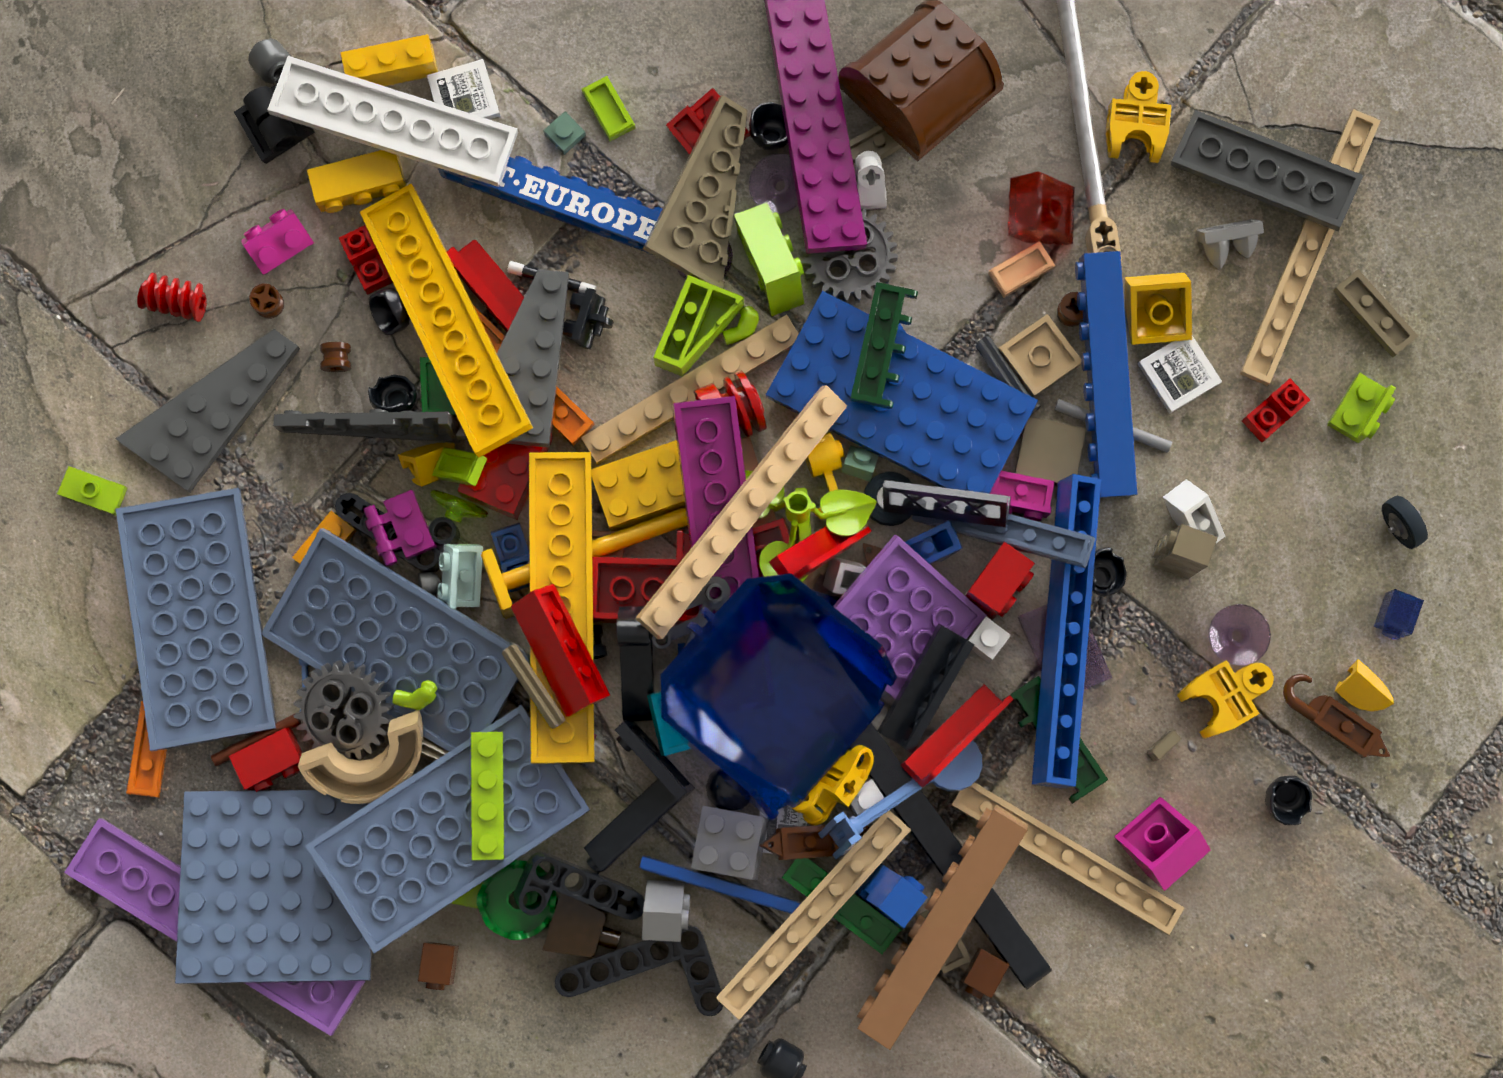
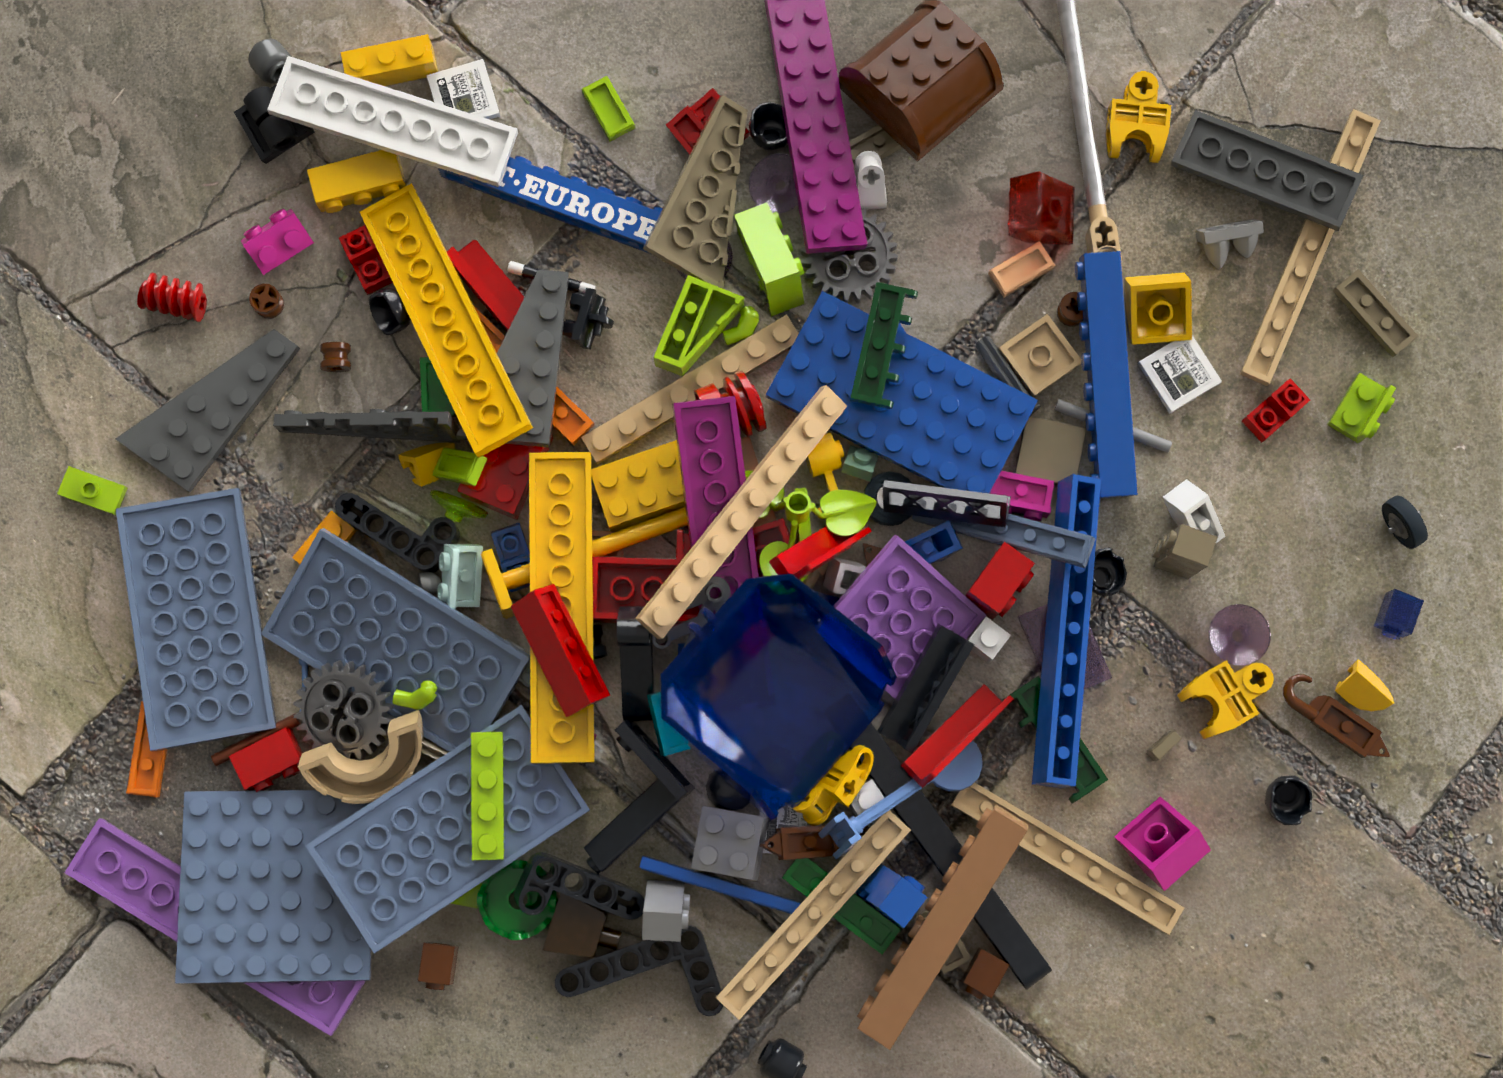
(393, 394): black hair -> none
(408, 523): magenta plate -> none
(533, 686): dark tan axle -> none
(564, 132): sand green plate -> none

